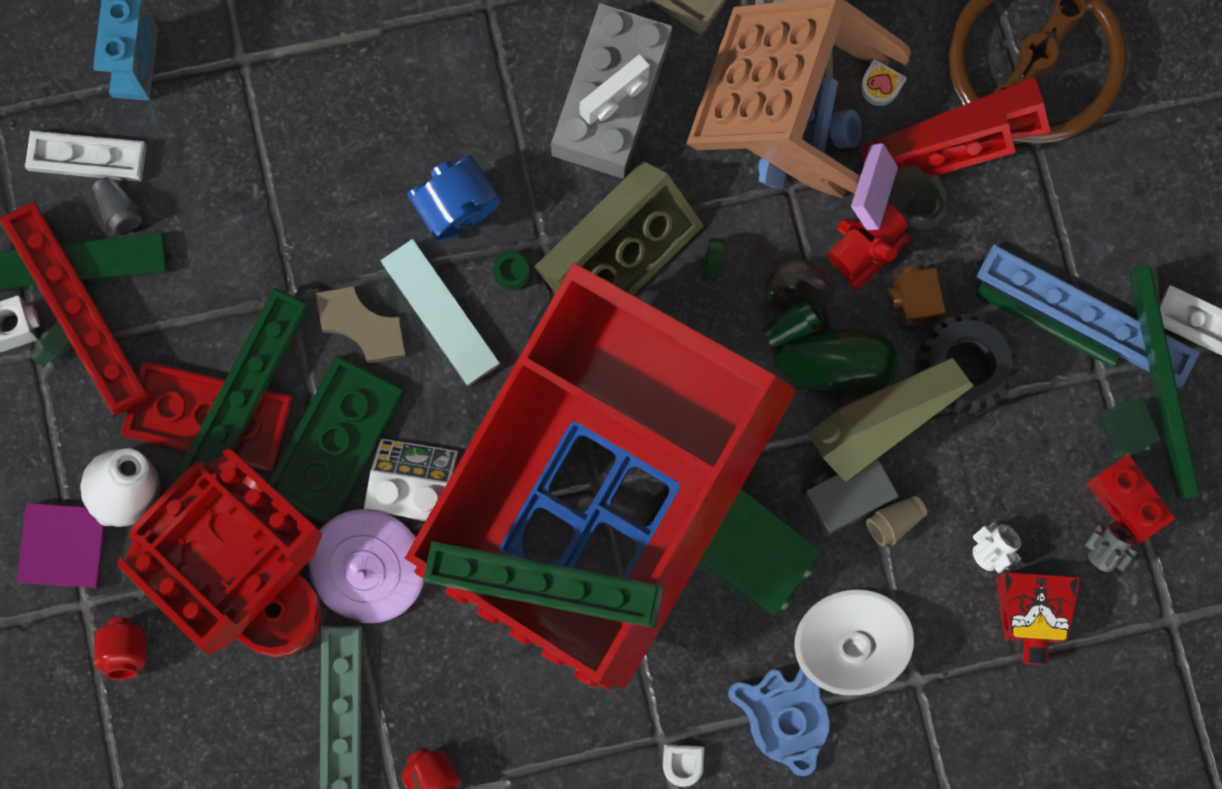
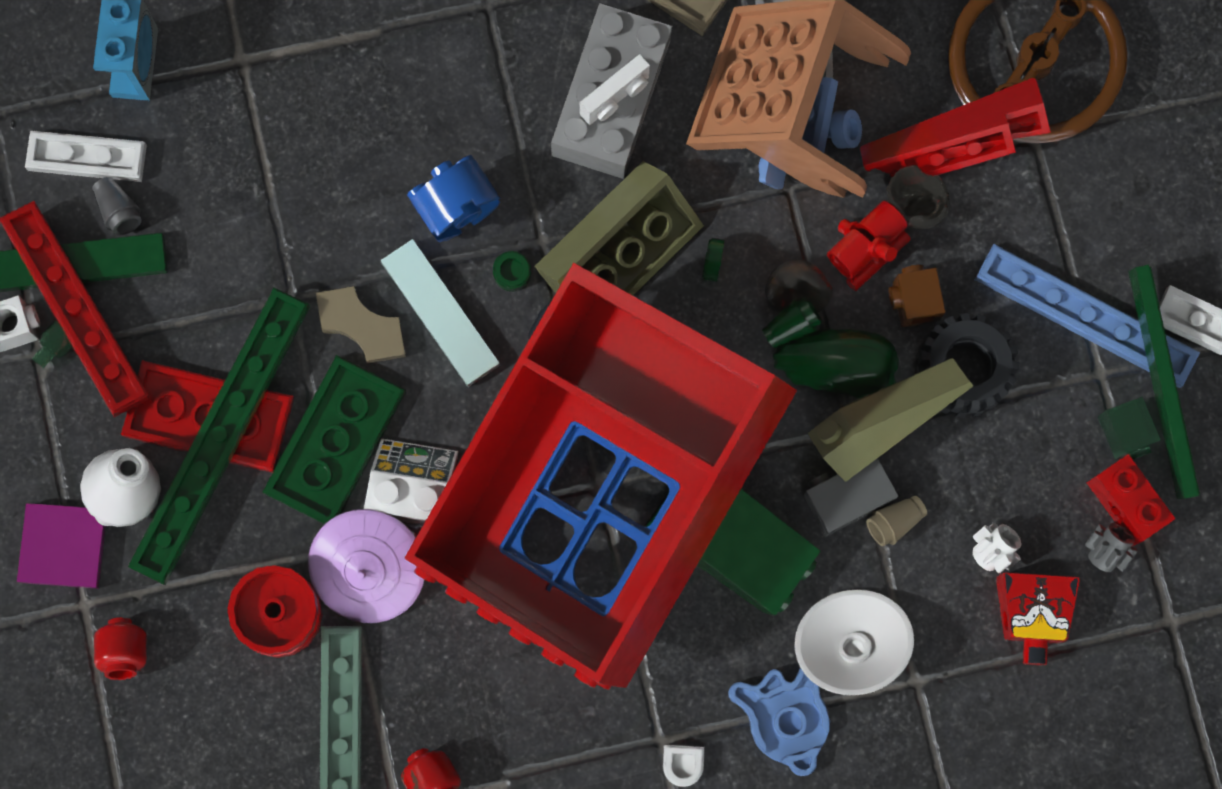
(218, 550): red wedge -> none
(544, 584): dark green tile -> none
(874, 186): lavender tile -> none
(881, 84): tile -> none
(1047, 324): dark green bar -> none

